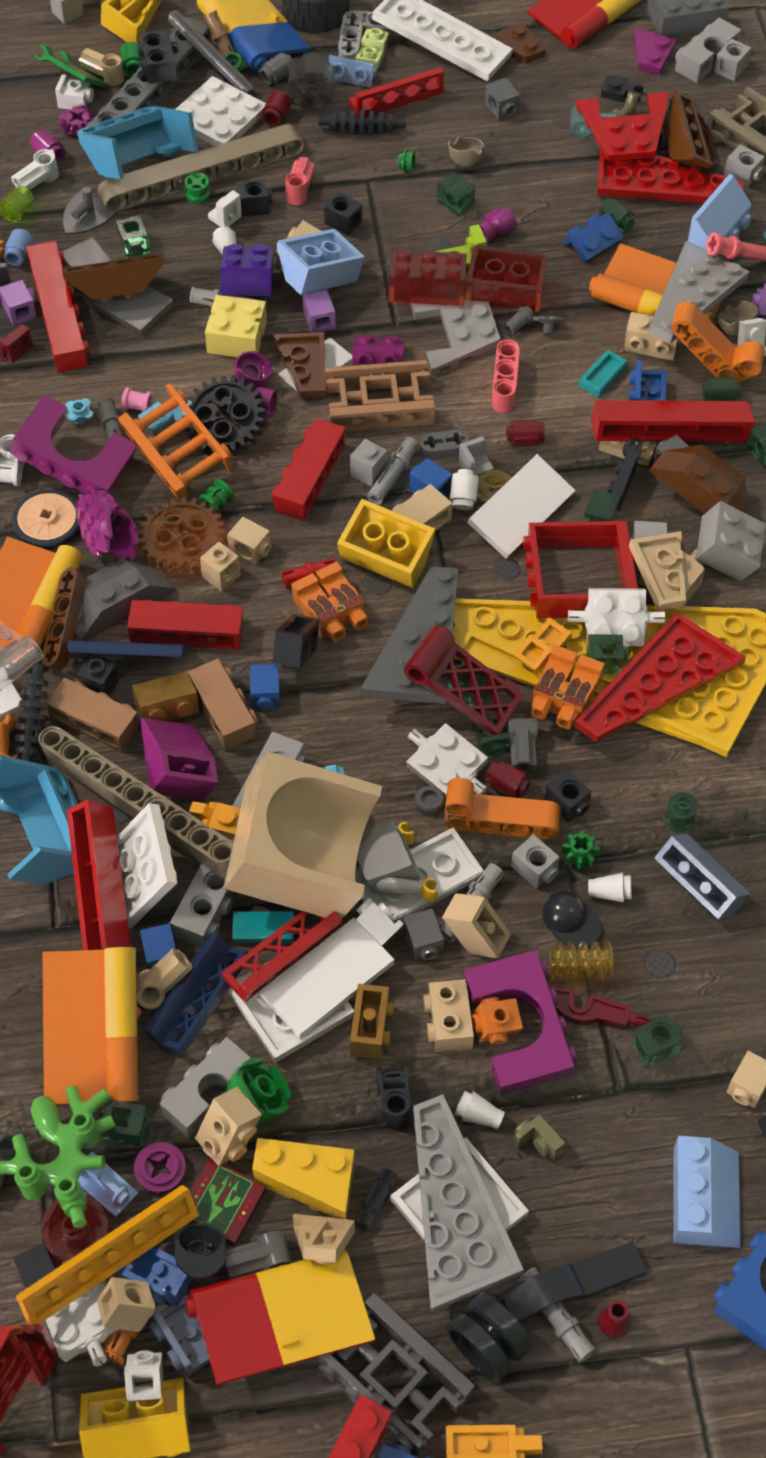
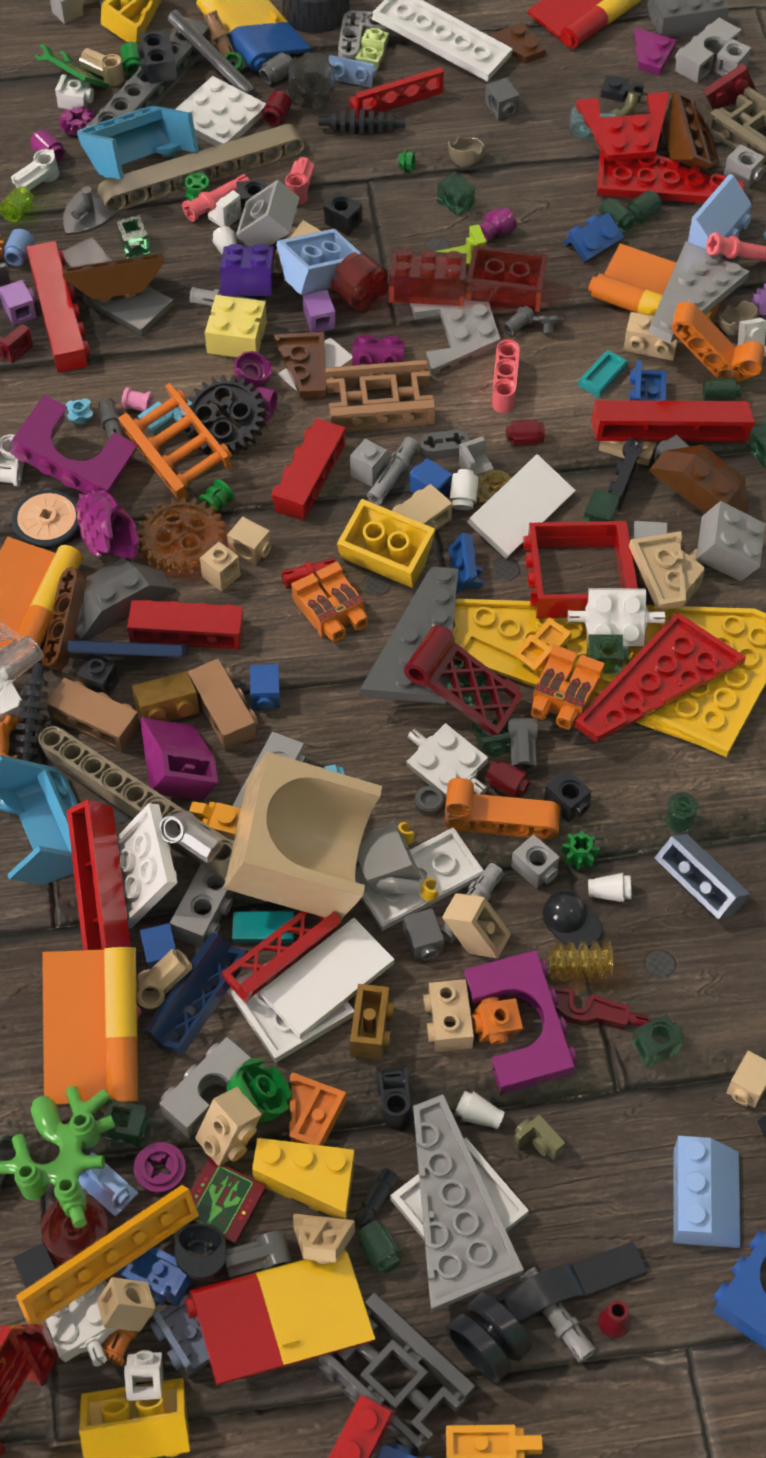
(192, 835): none -> light grey piece
(207, 200): none -> coral pin
(268, 215): none -> light grey brick
(295, 641): black brick -> none
(313, 1110): none -> orange wing
(360, 281): none -> clear red brick
(377, 920): white brick -> none
(380, 1247): none -> clear green brick
(463, 558): none -> blue plate
(645, 206): none -> clear green brick
(729, 87): none -> dark red wing

